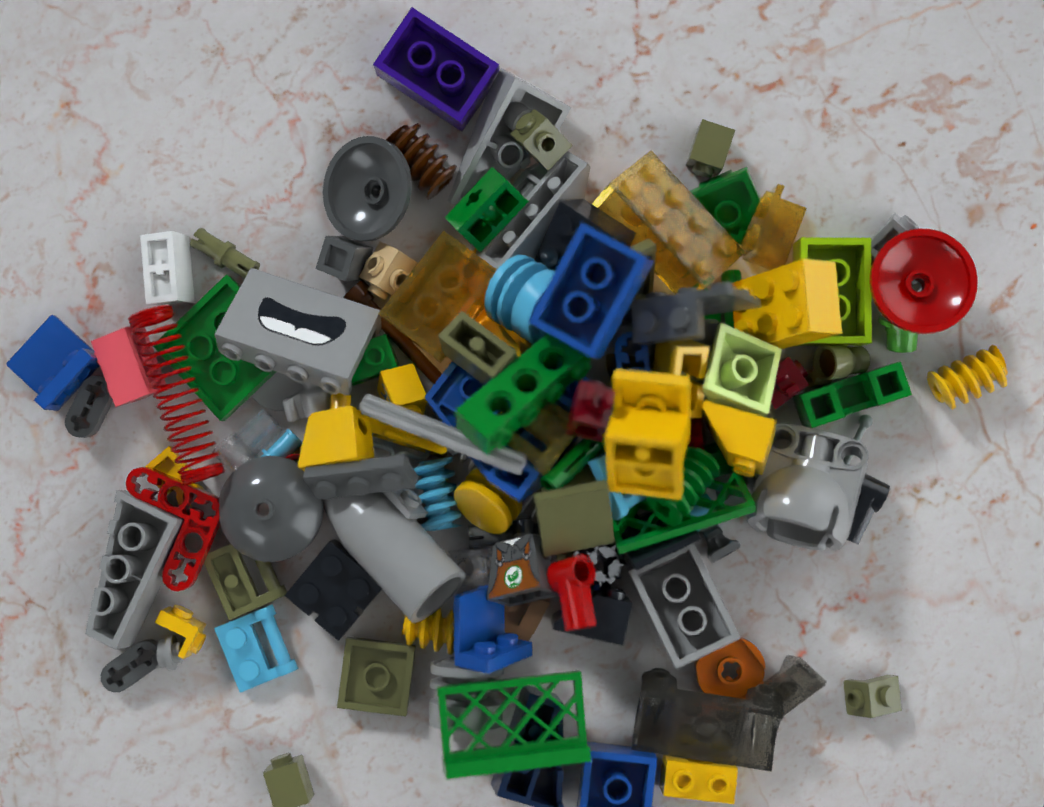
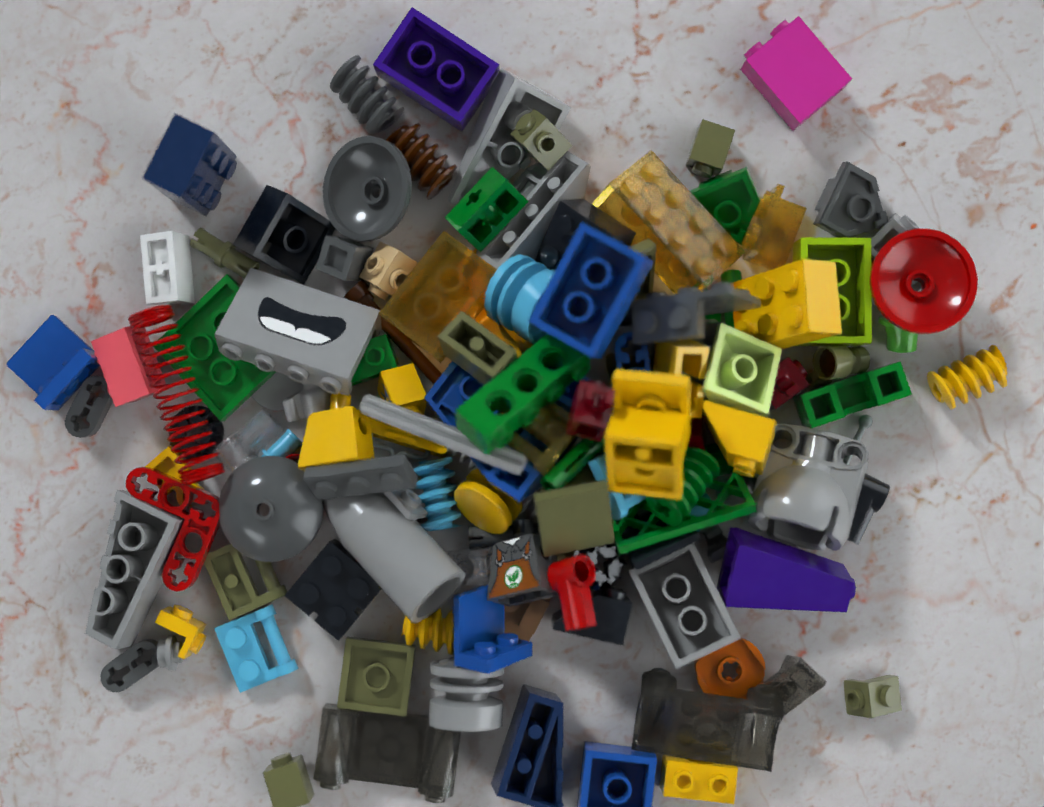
(191, 165): none -> dark blue brick
(214, 425): none -> black gear
(284, 234): none -> black slope
(363, 97): none -> dark grey piece
(386, 752): none -> clear smoke piece
(514, 756): green fence -> none
(779, 576): none -> dark purple slope
(794, 72): none -> dark pink brick
(850, 203): none -> dark grey plate

